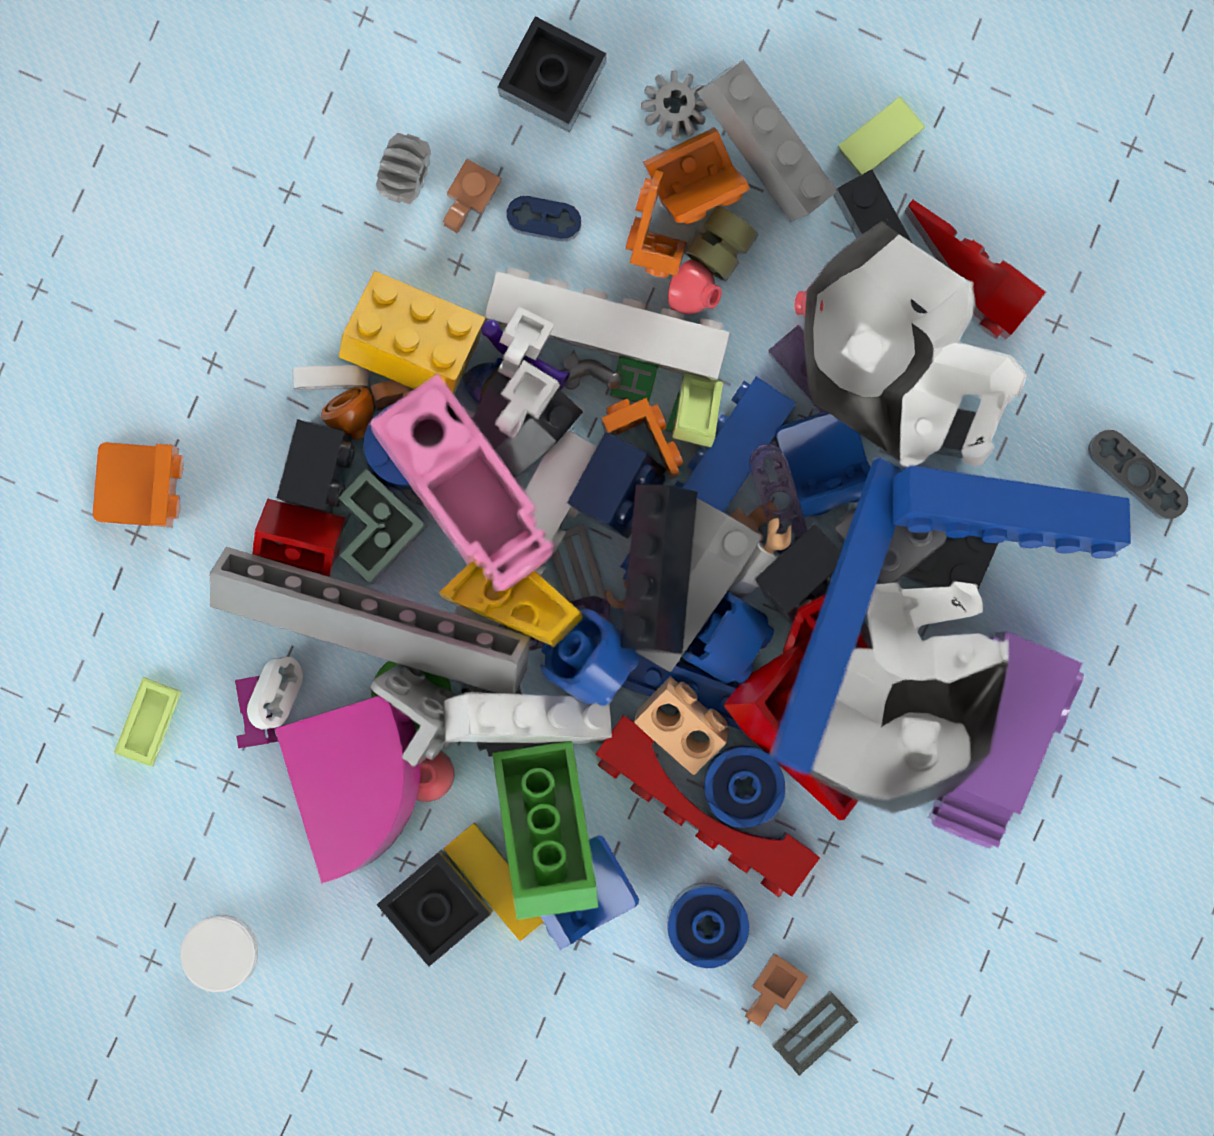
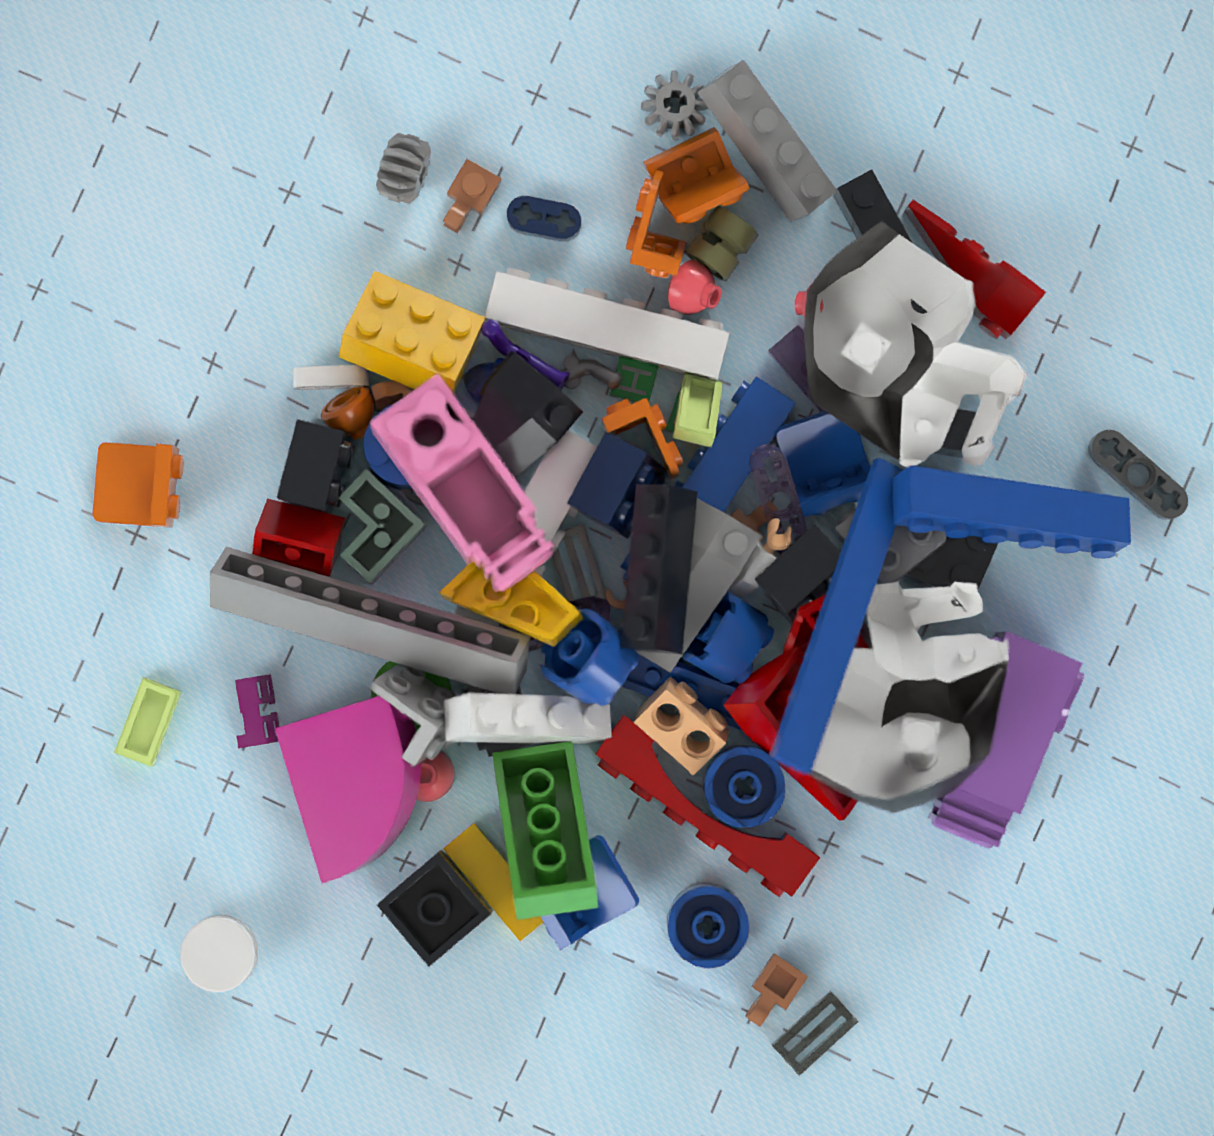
(272, 691): white beam -> none
(524, 336): white plate -> none
(527, 393): white plate -> none
(552, 74): black brick -> none
(881, 137): yellowish green tile -> none

